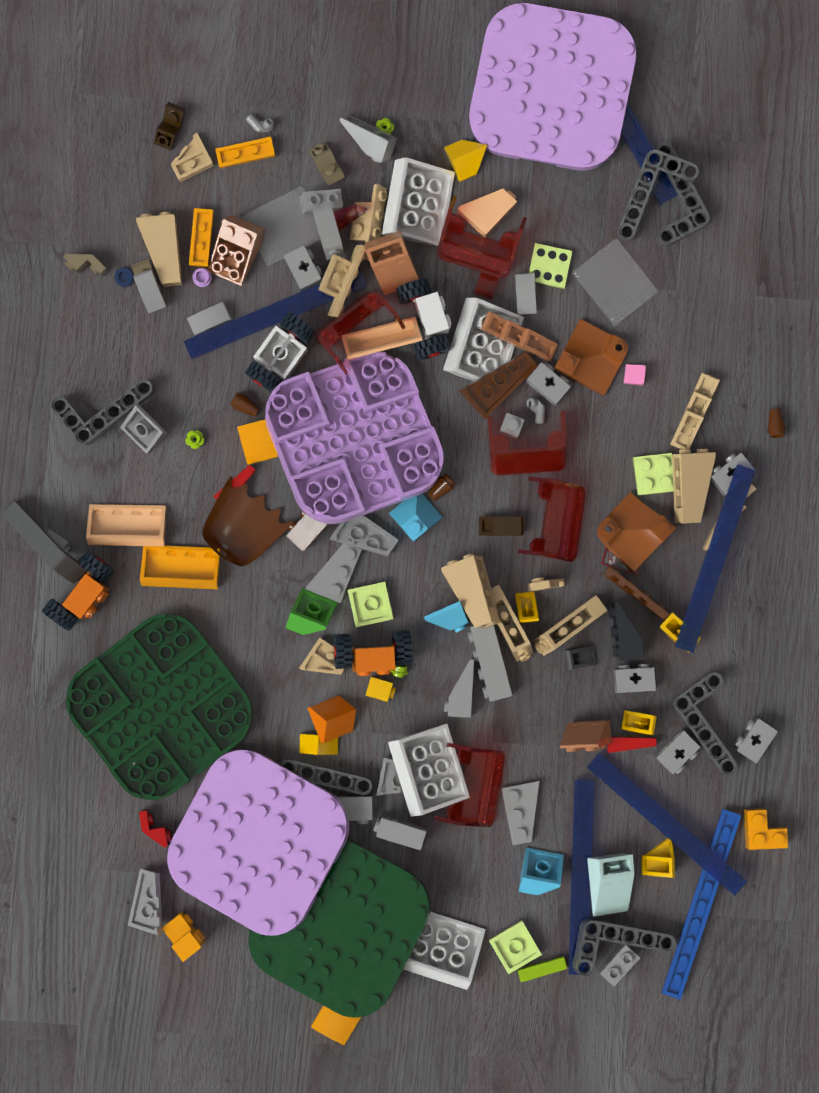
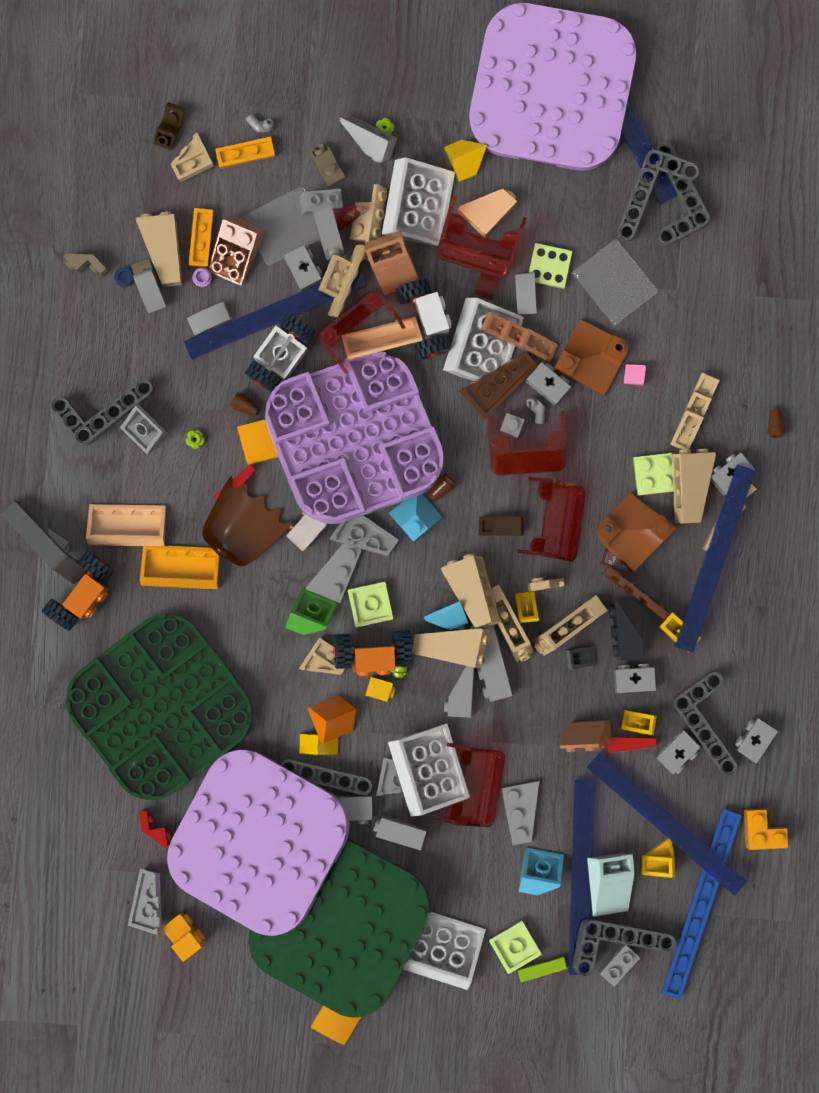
(458, 647): none -> tan slope

